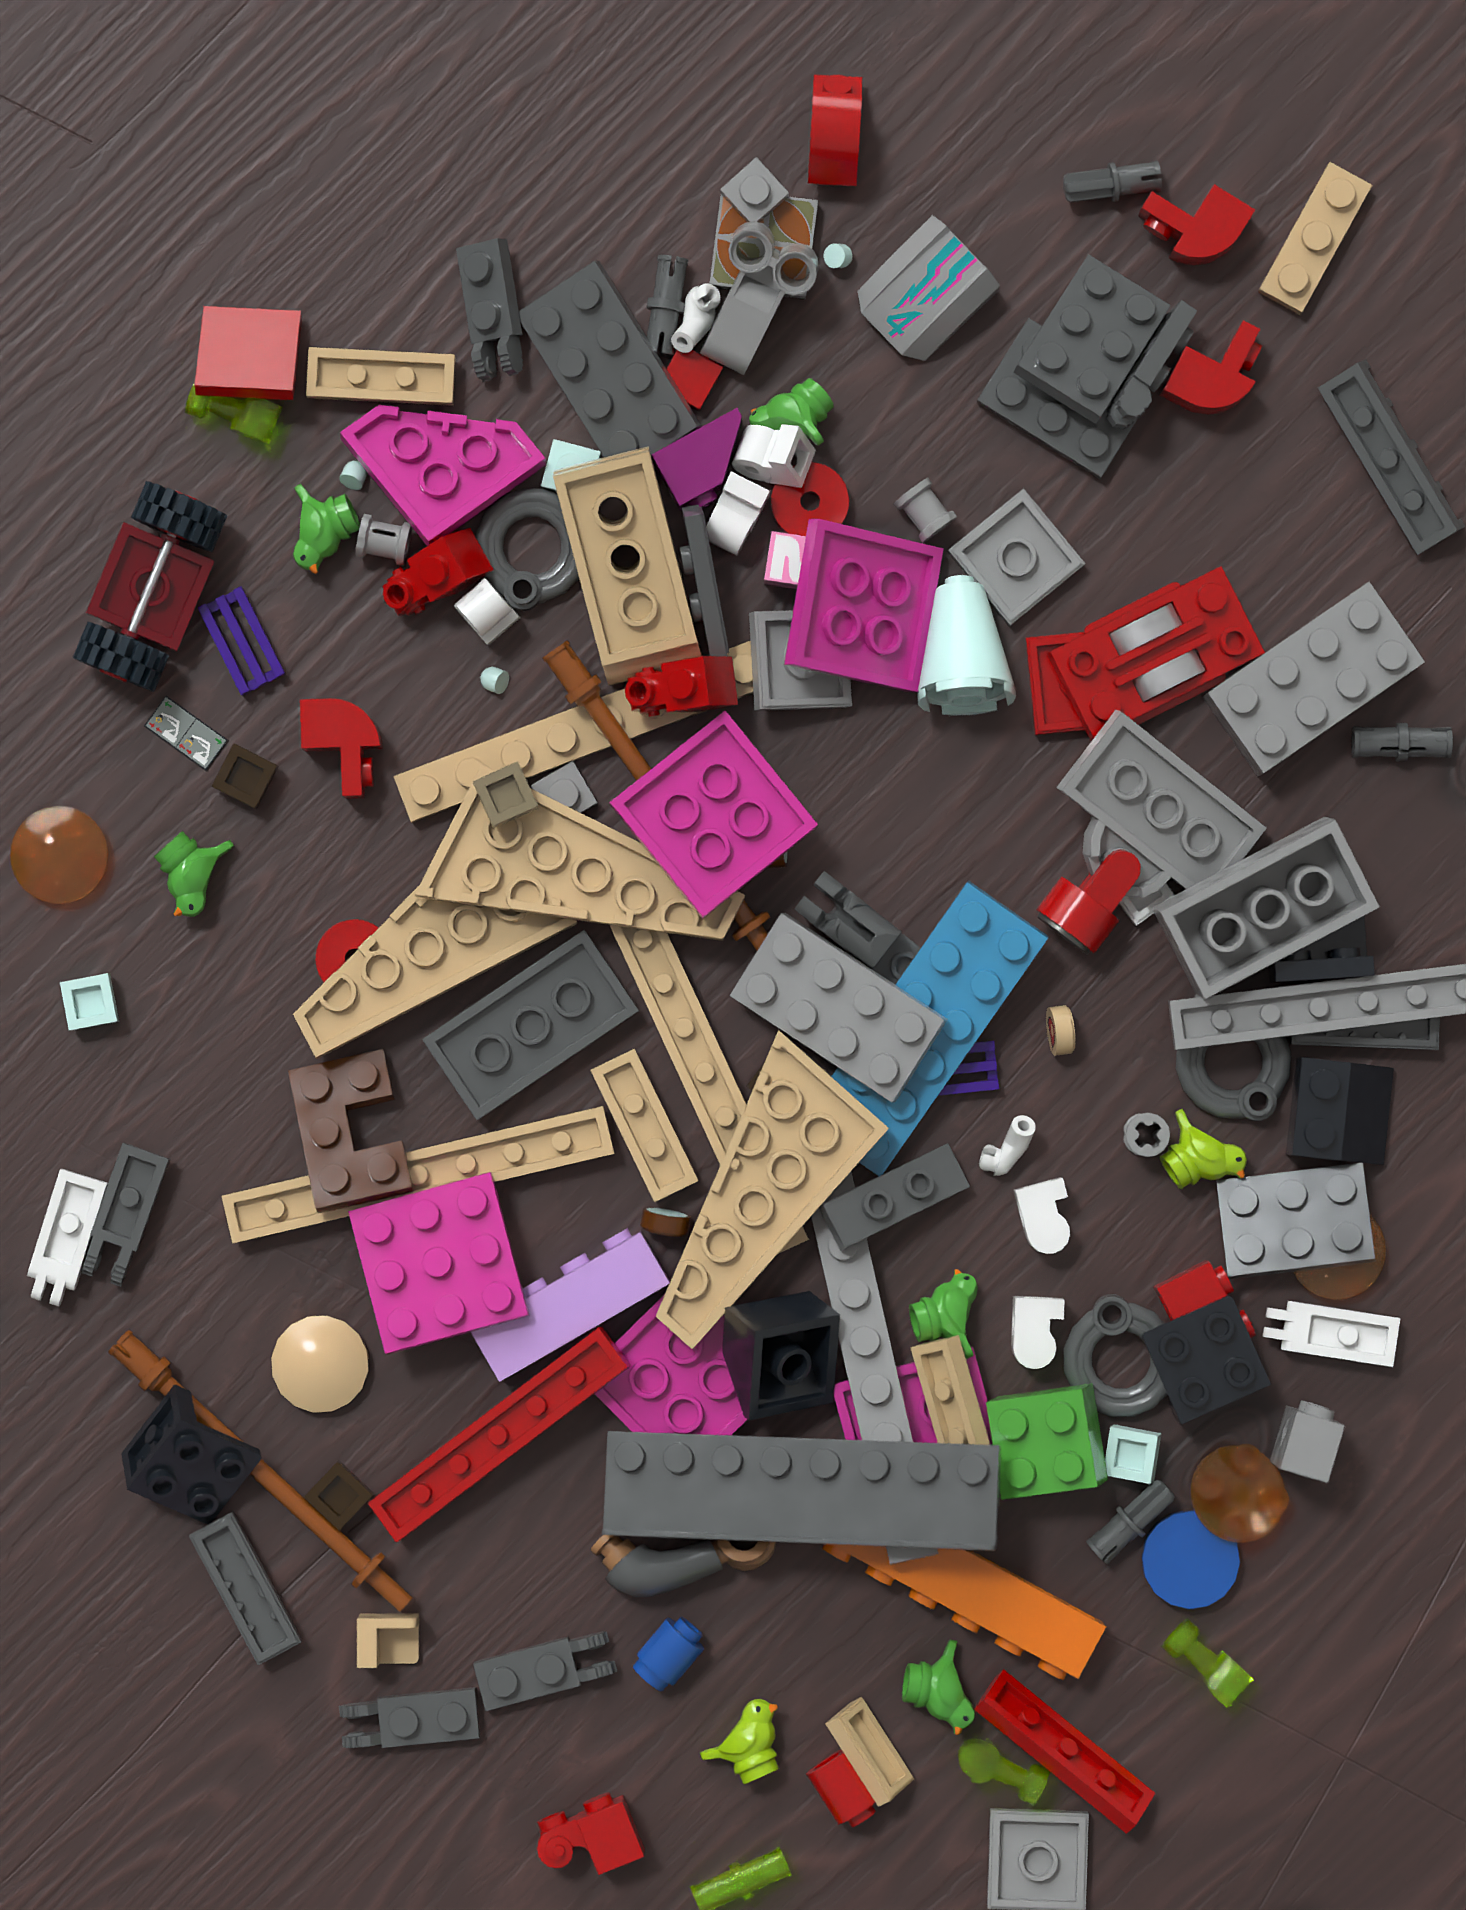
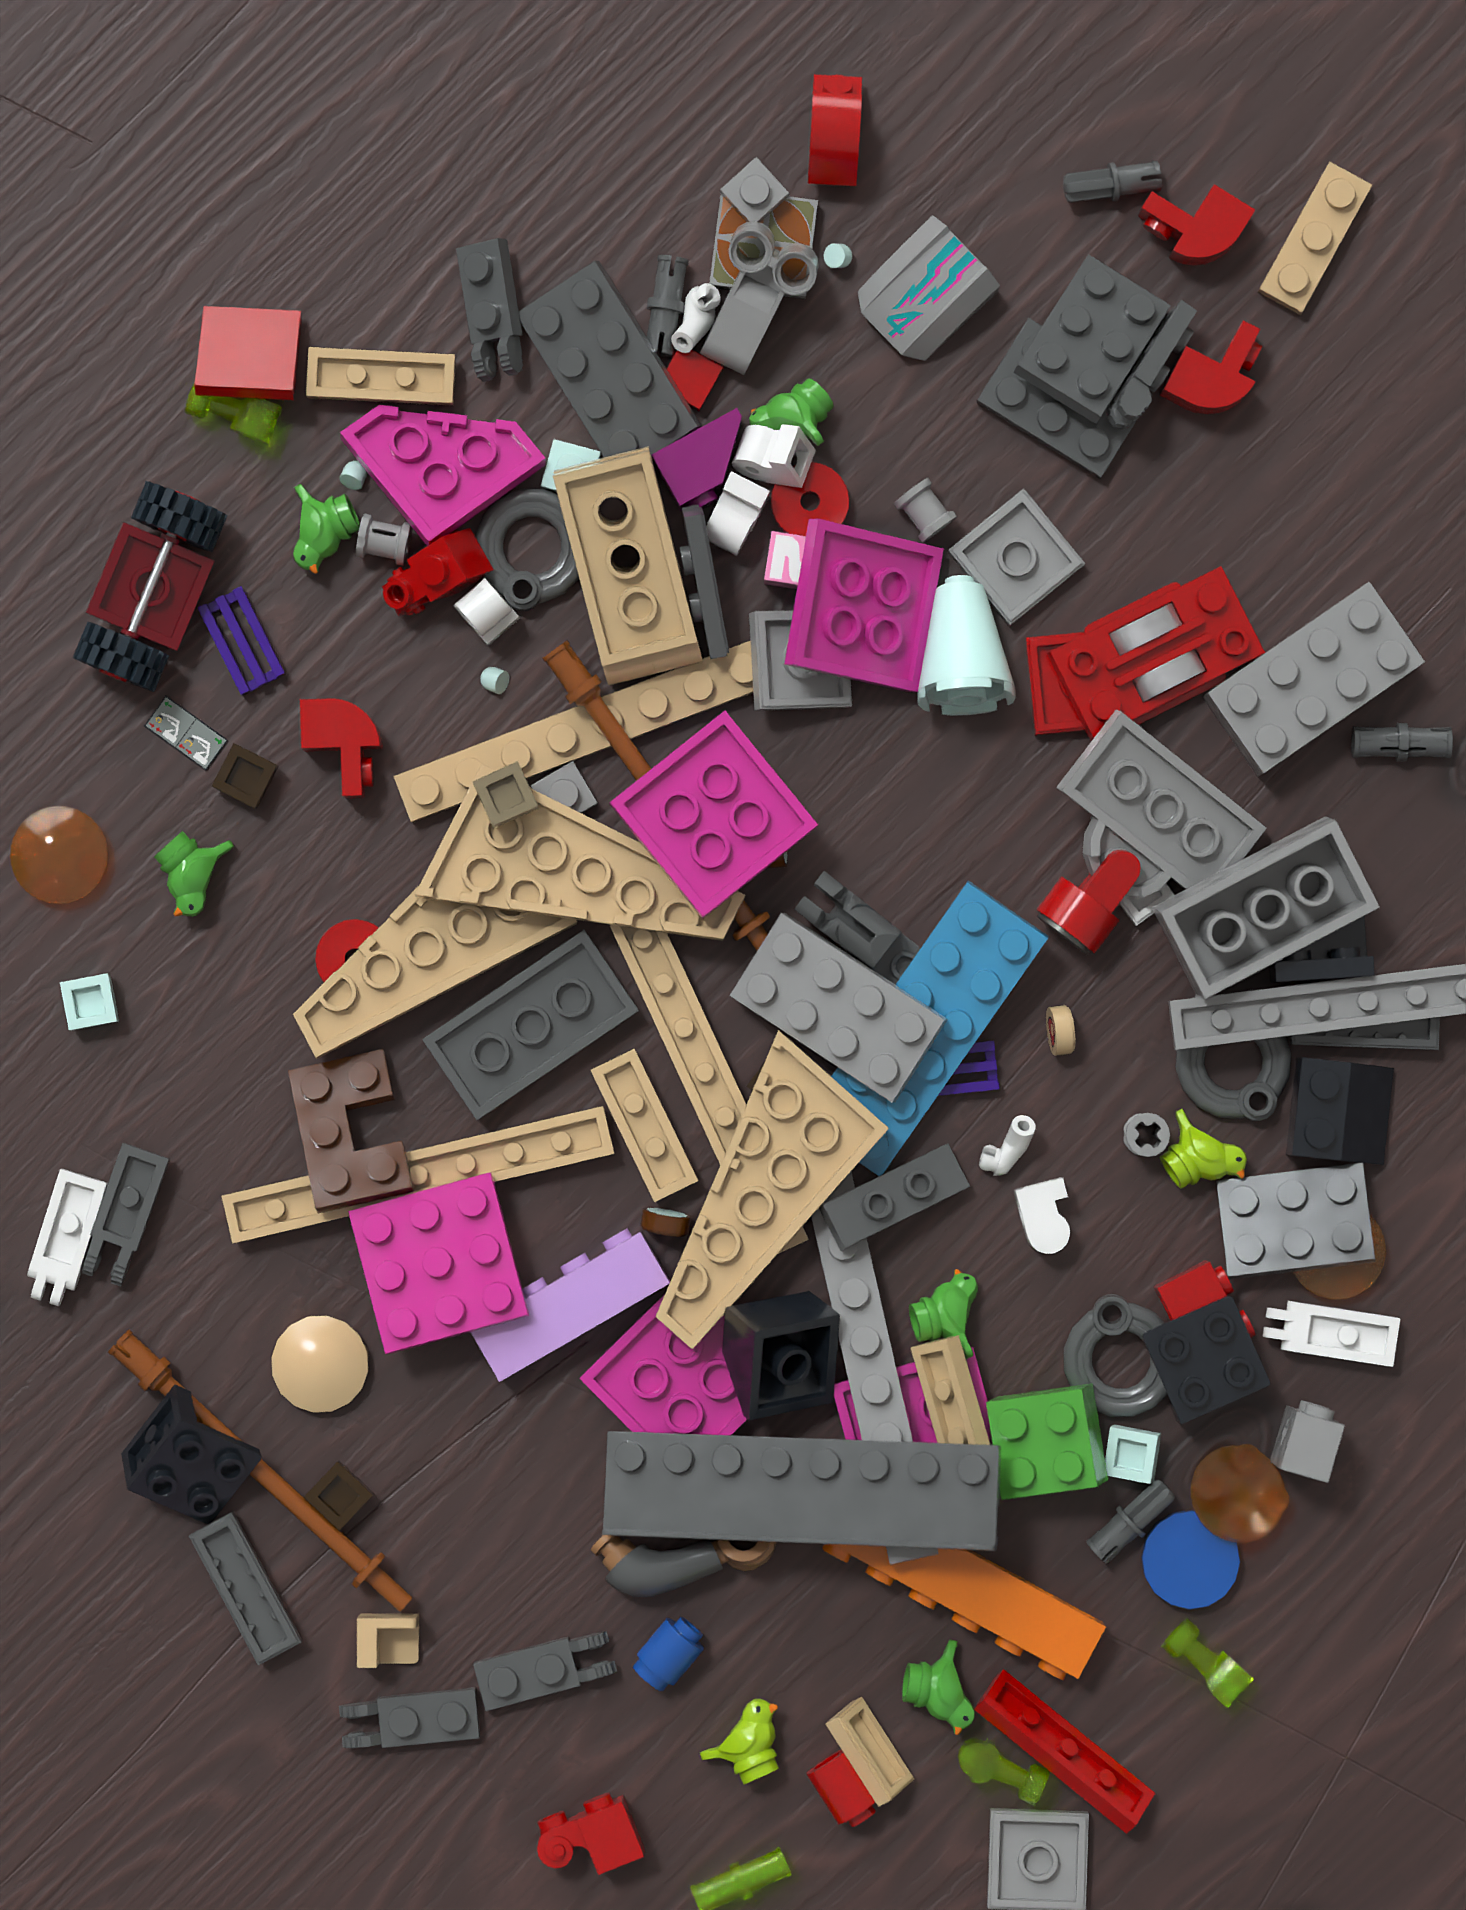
(499, 1434): red plate -> none
(683, 686): red brick -> none
(1031, 1333): white leg -> none
(1390, 457): dark grey hinge -> none

